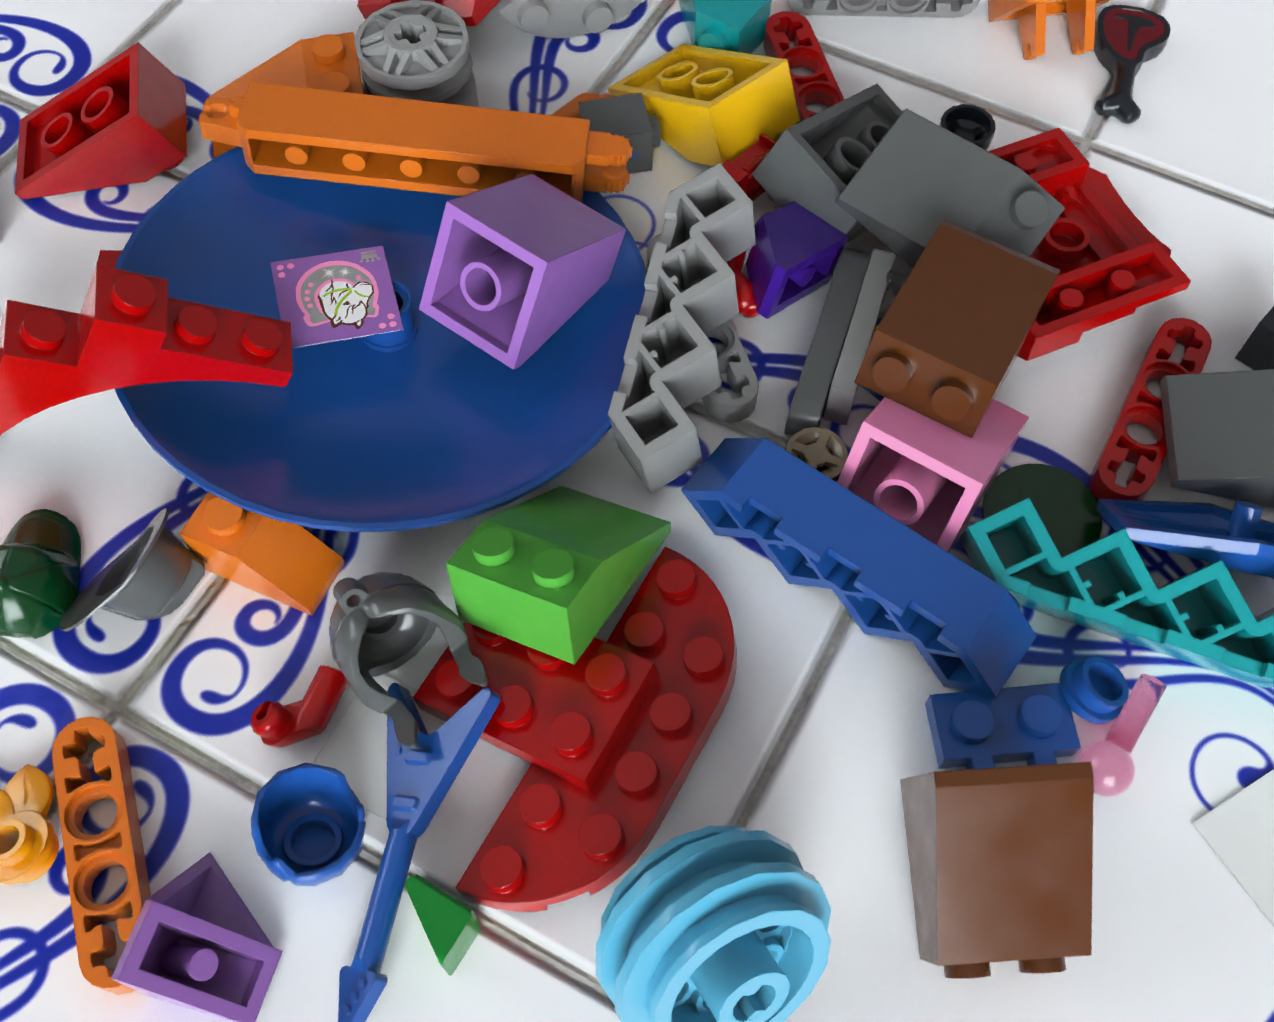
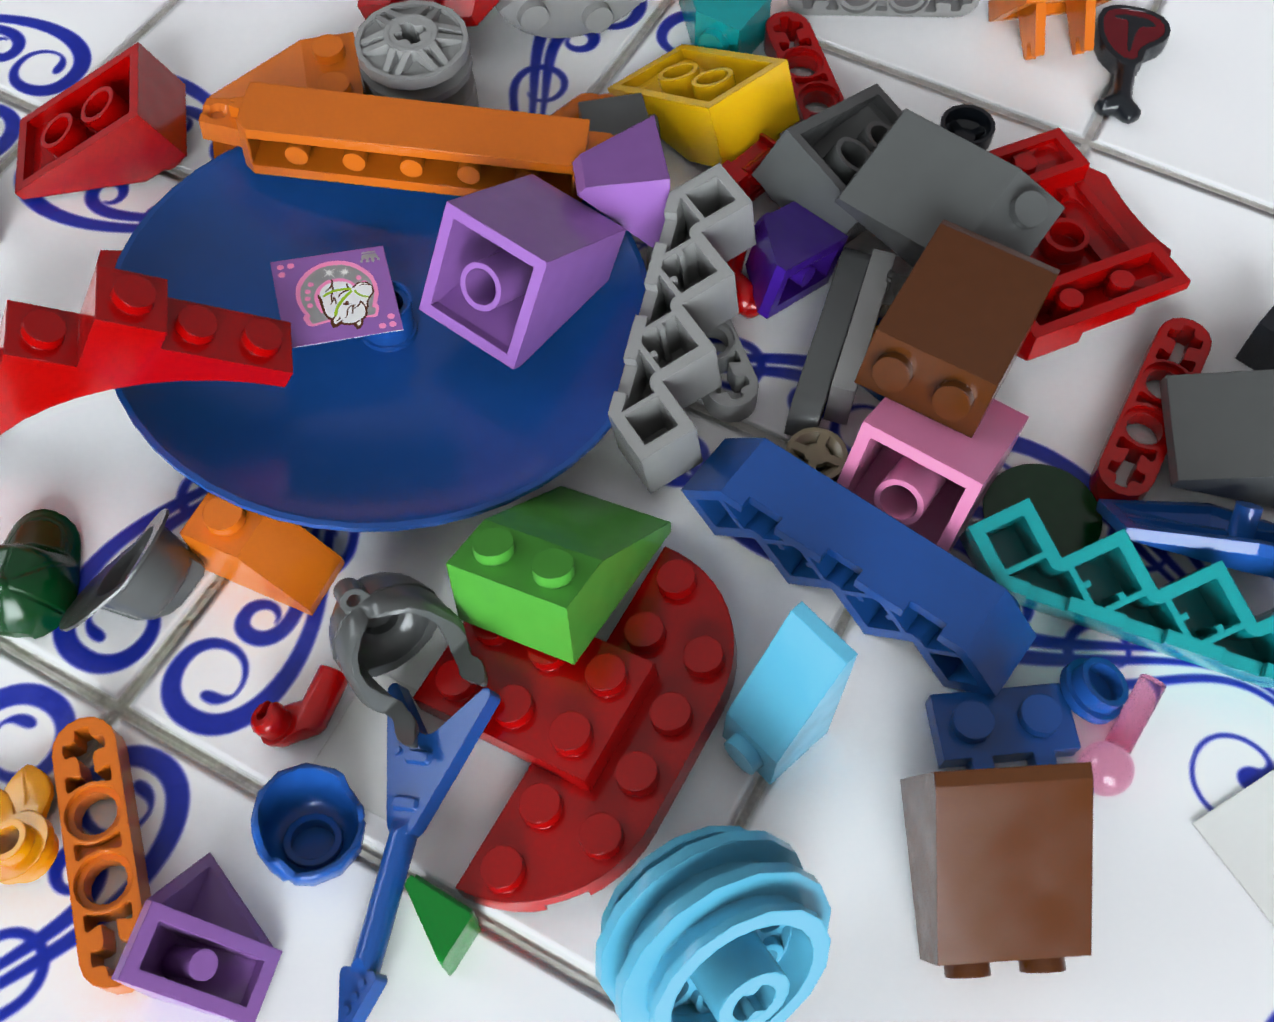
(627, 180): none -> medium lavender slope
(788, 696): none -> medium azure slope

